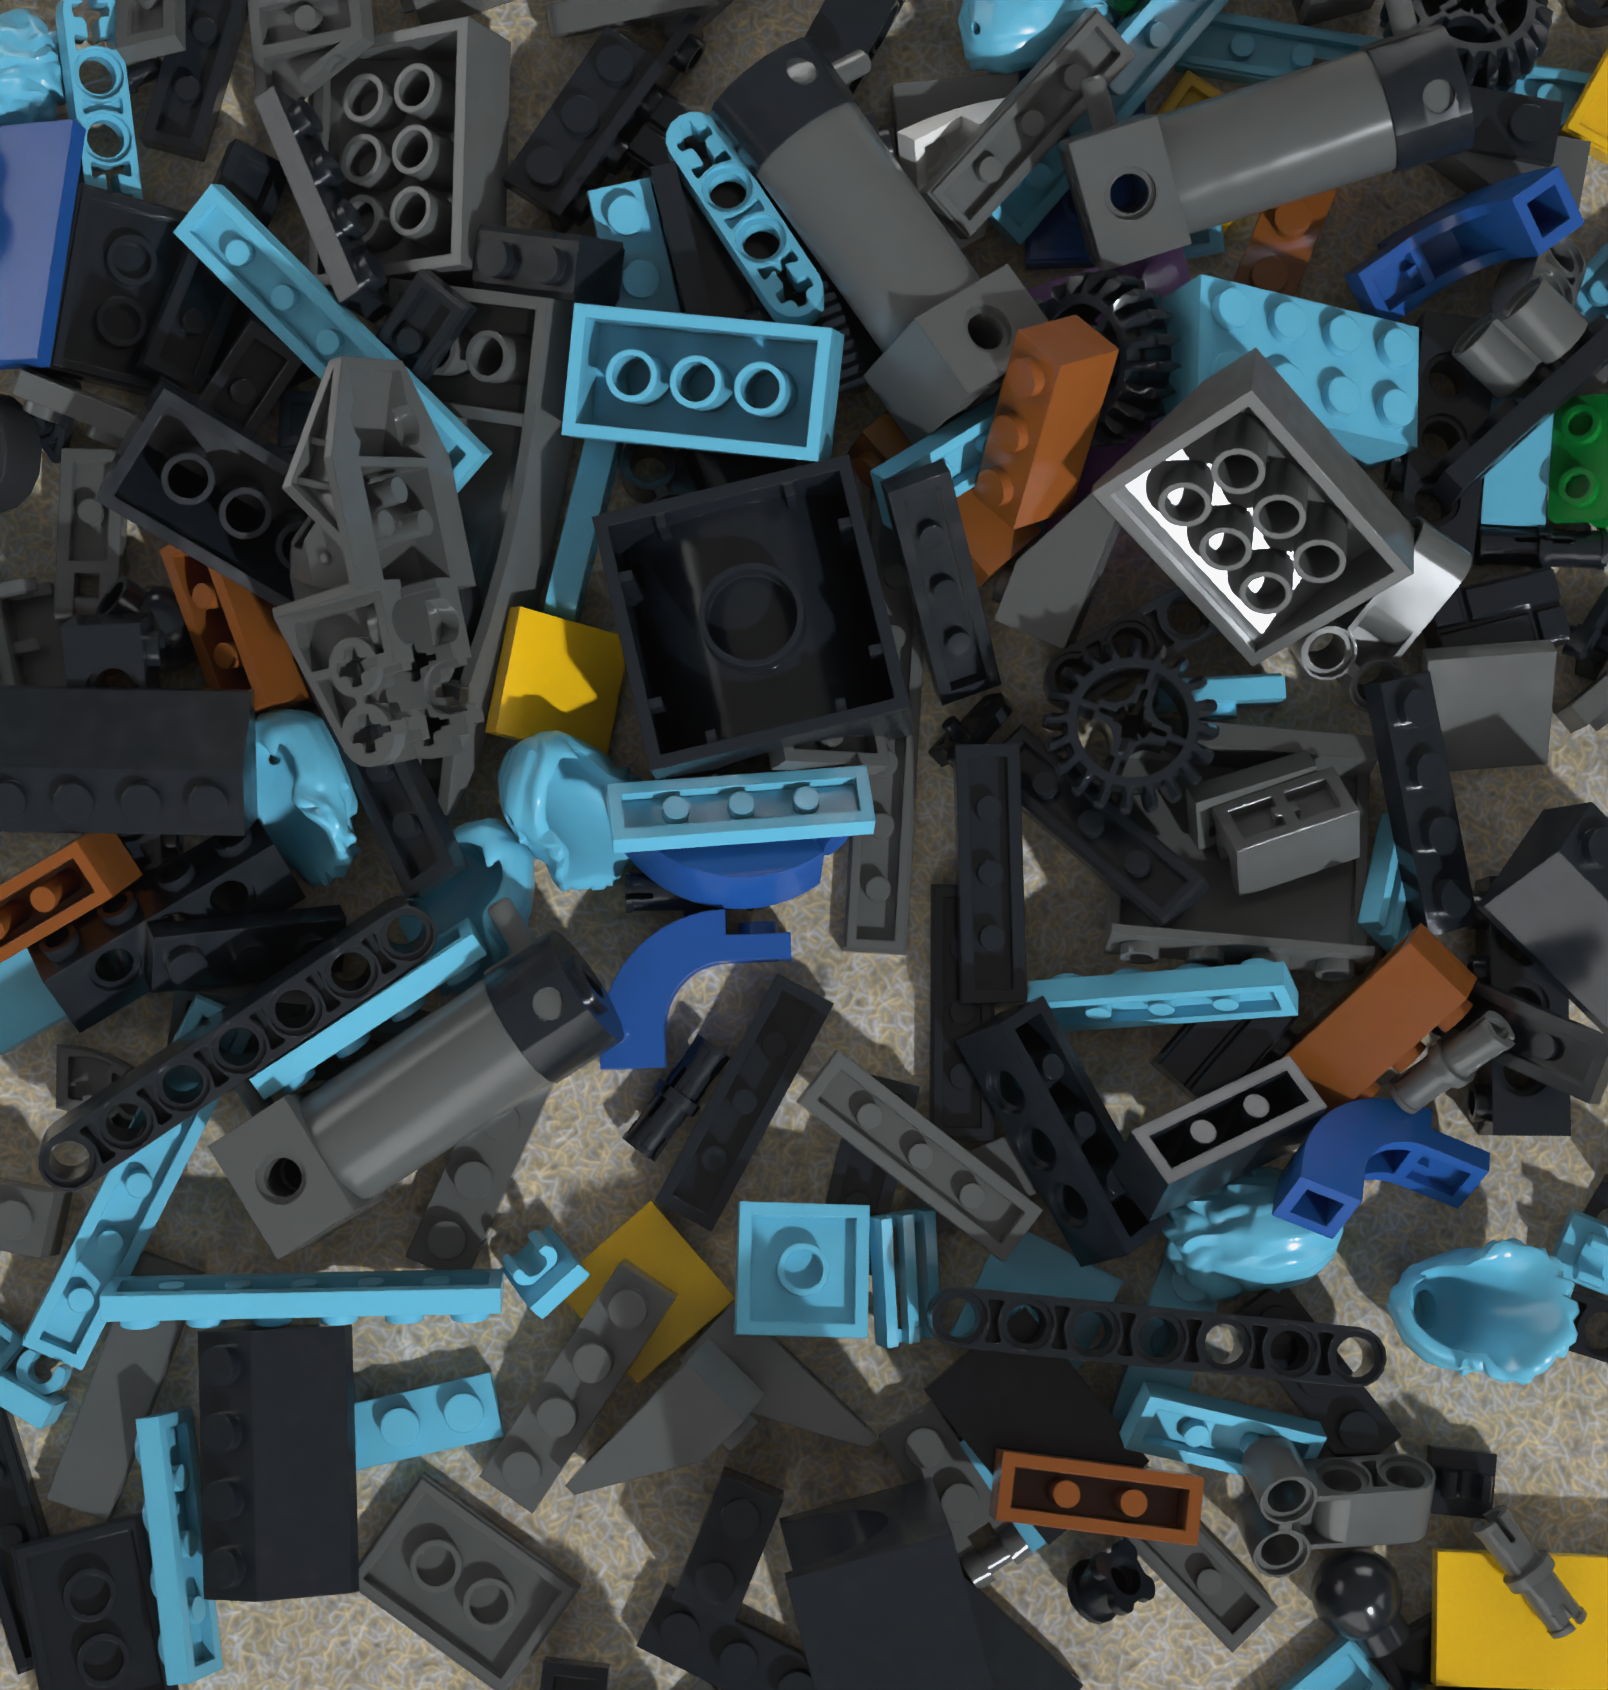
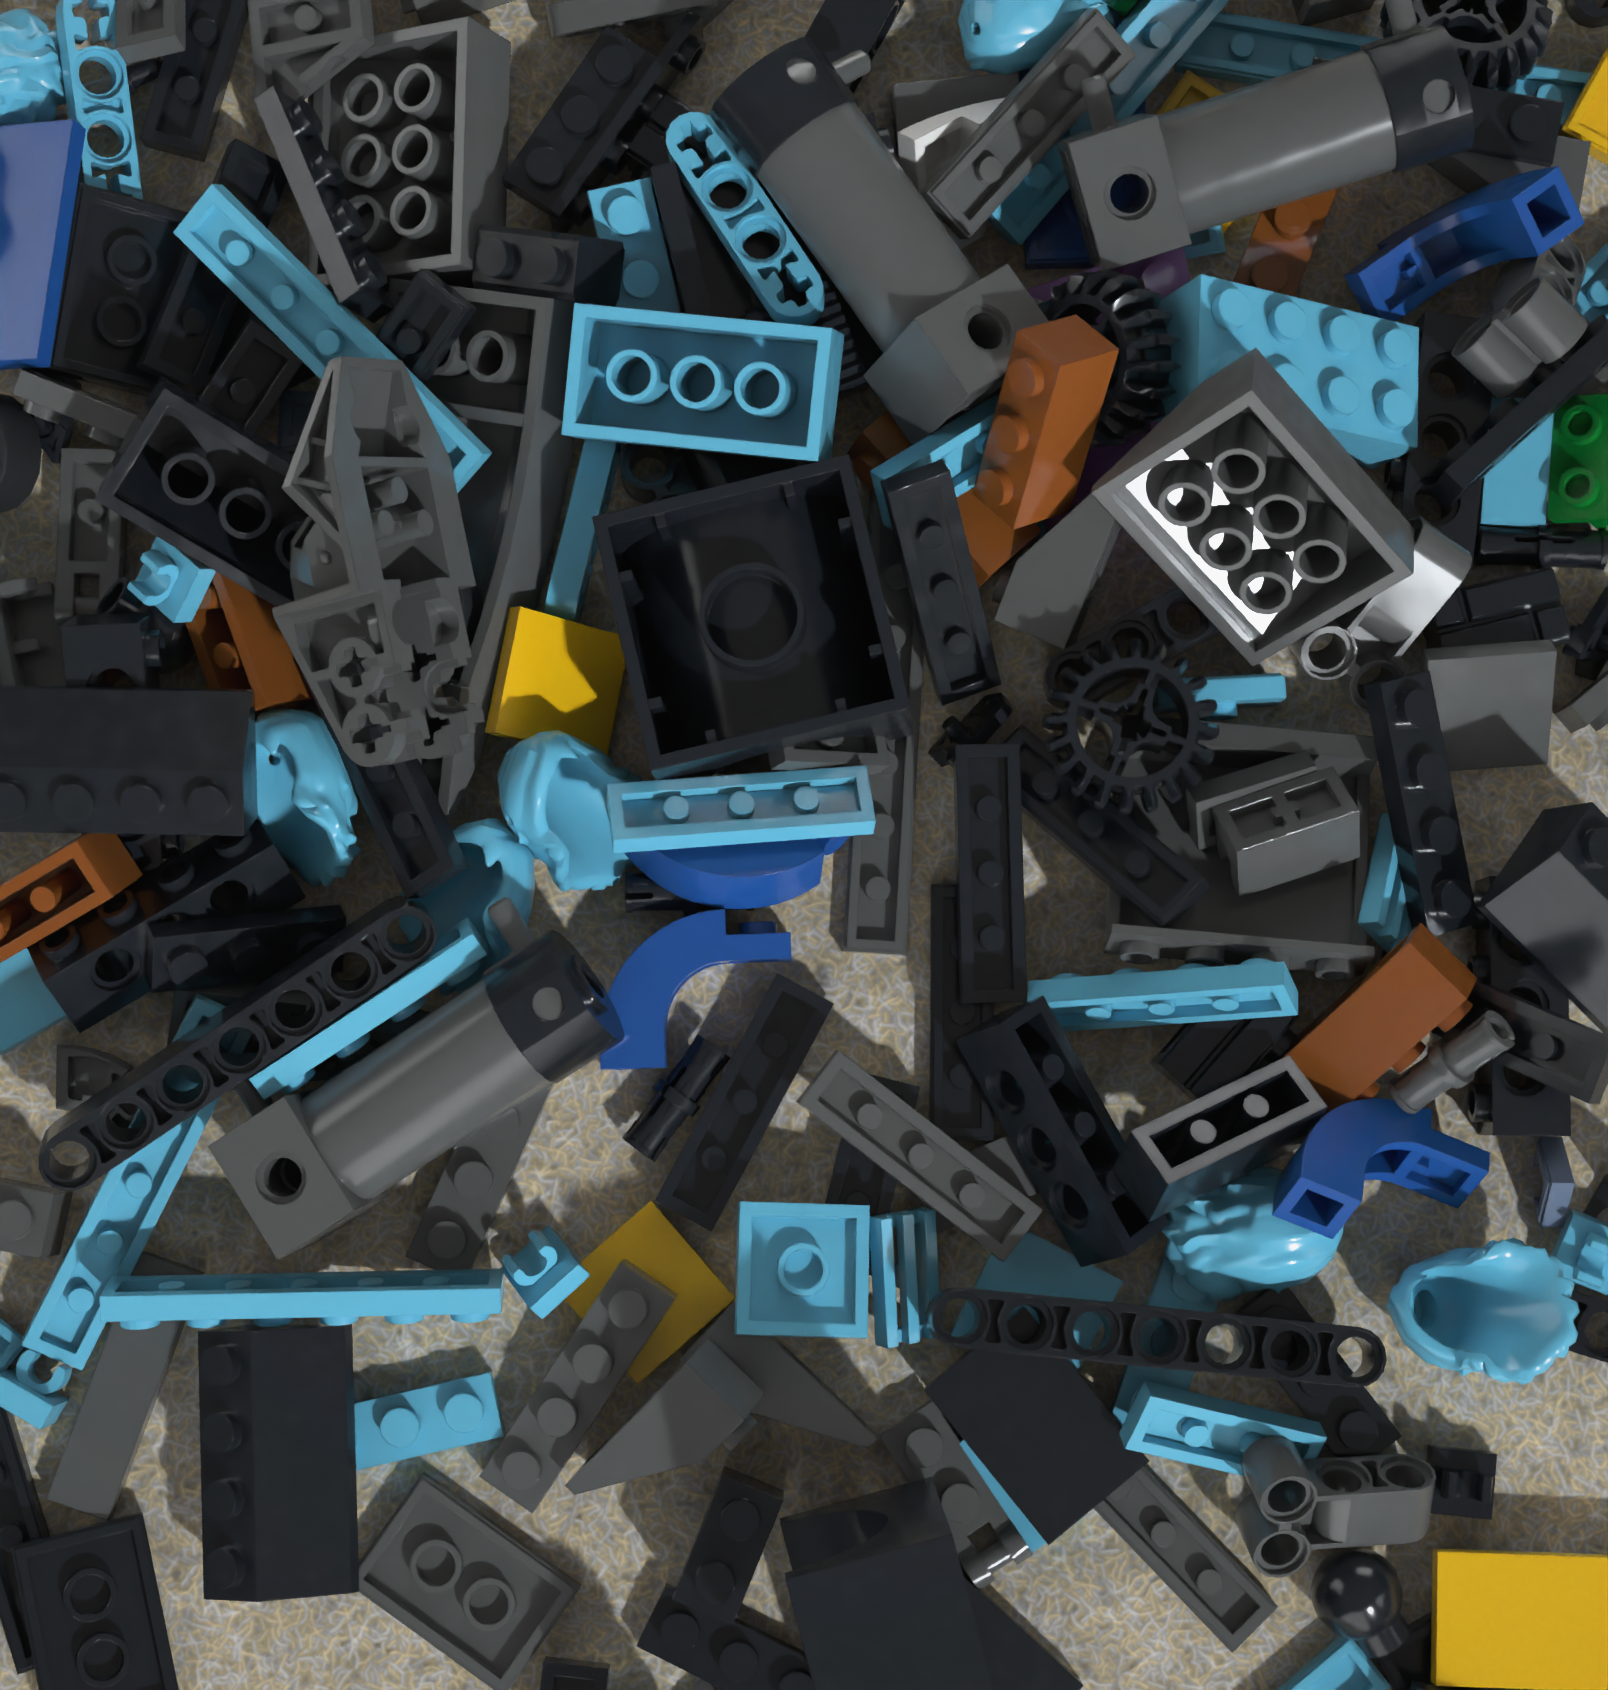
(171, 581): none -> medium azure tile
(173, 1518): medium azure plate -> none
(1096, 1497): dark orange brick -> none
(1109, 1584): black brick -> none
(1529, 1571): dark grey pin -> none
(1558, 1182): none -> sand blue tile

